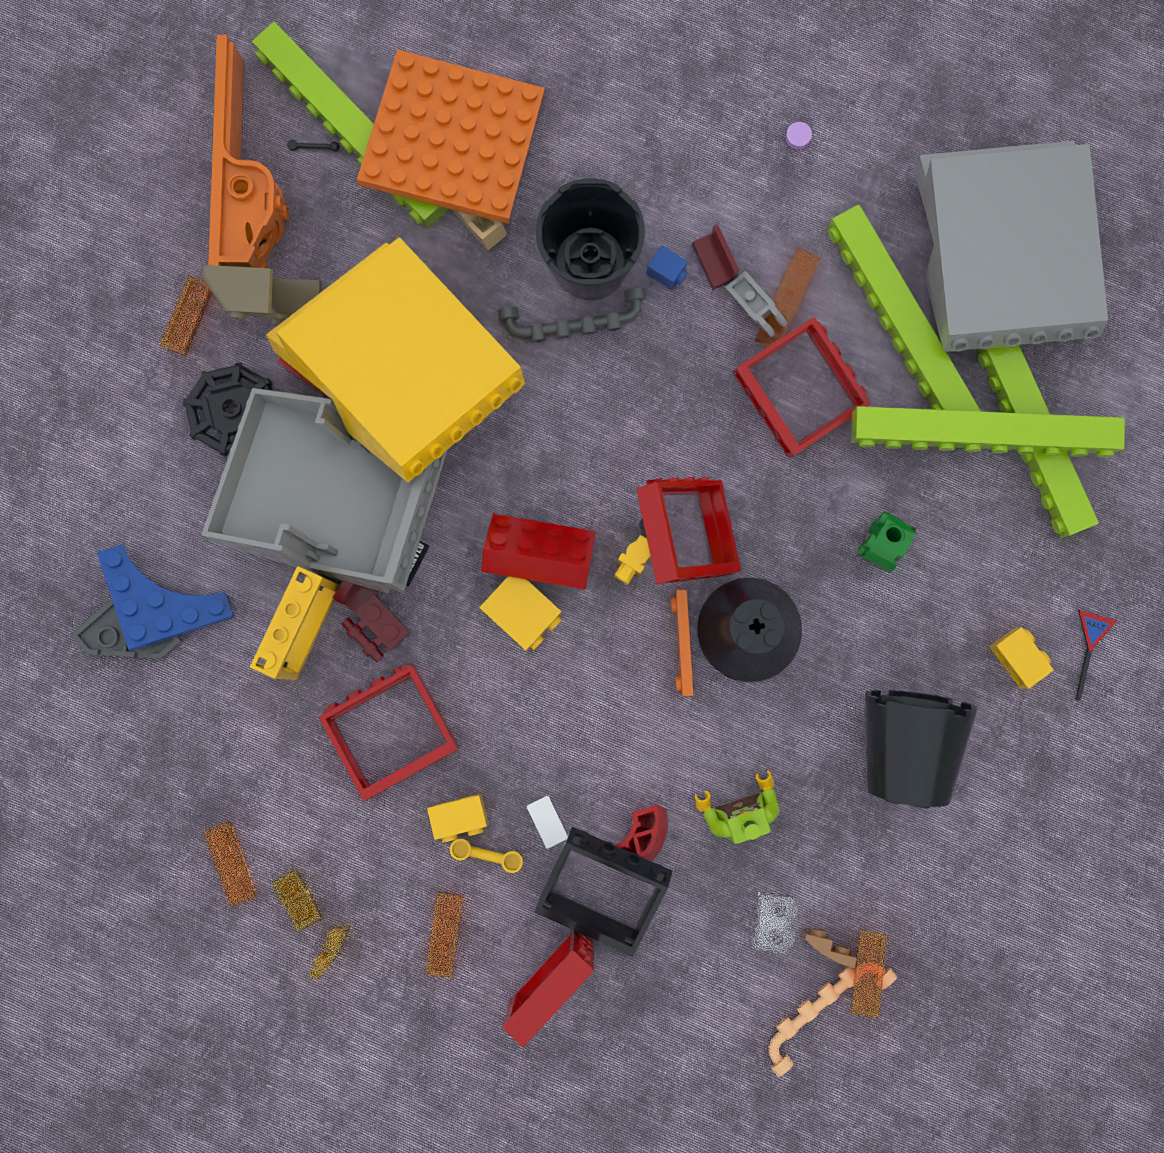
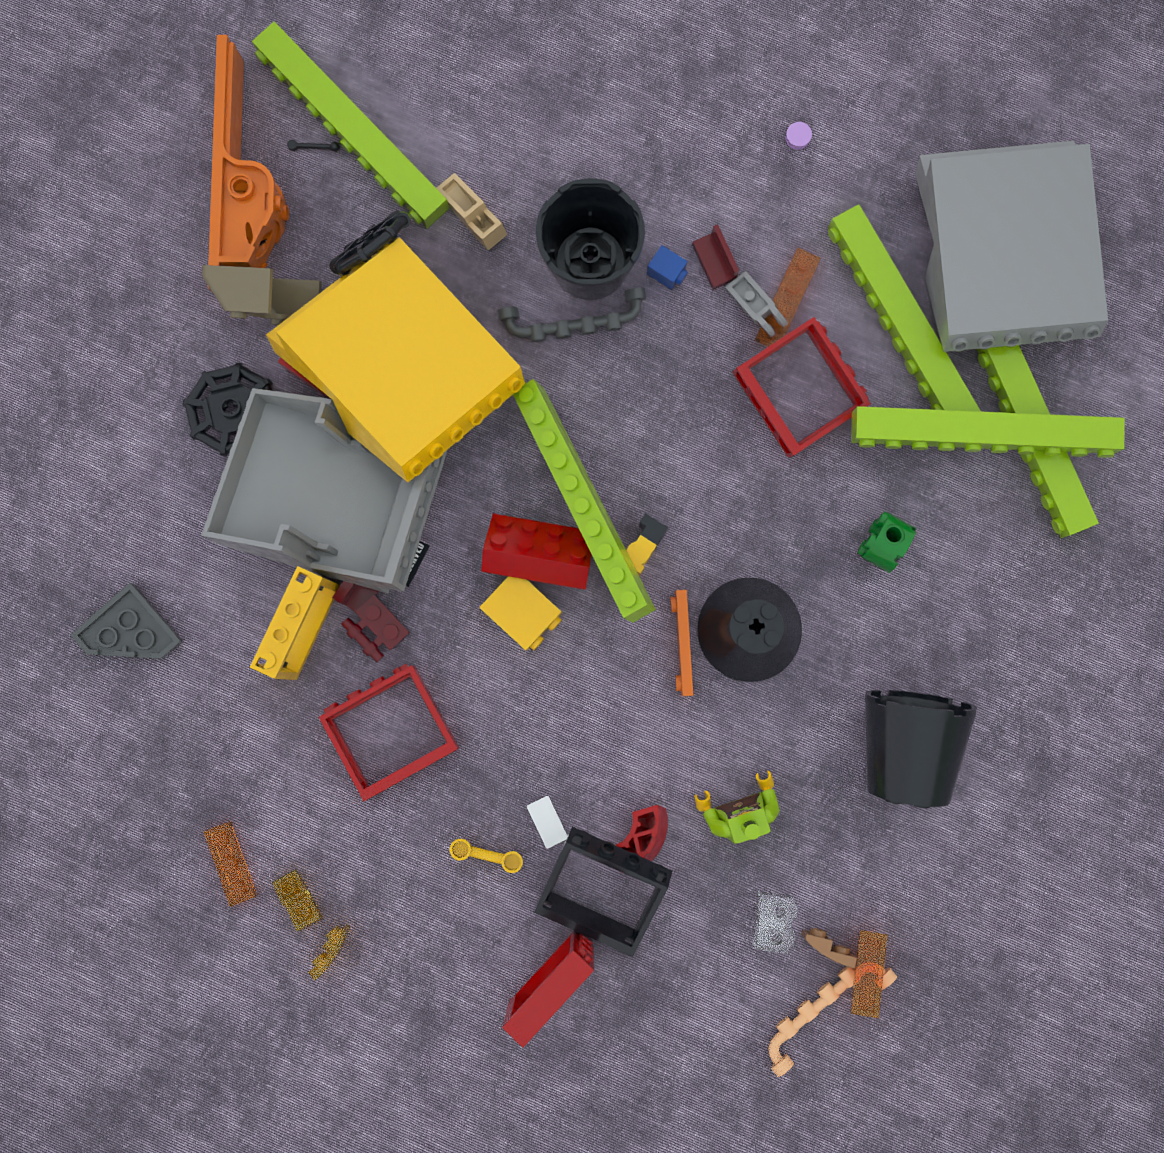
(151, 612): blue plate -> none
(186, 316): clear orange plate -> none
(370, 243): none -> black plate
(444, 934): clear orange plate -> none
(451, 136): orange plate -> none
(458, 817): yellow brick -> none
(584, 502): none -> lime brick
(659, 534): red window -> none
(1022, 657): yellow brick -> none
(1094, 630): piece -> none

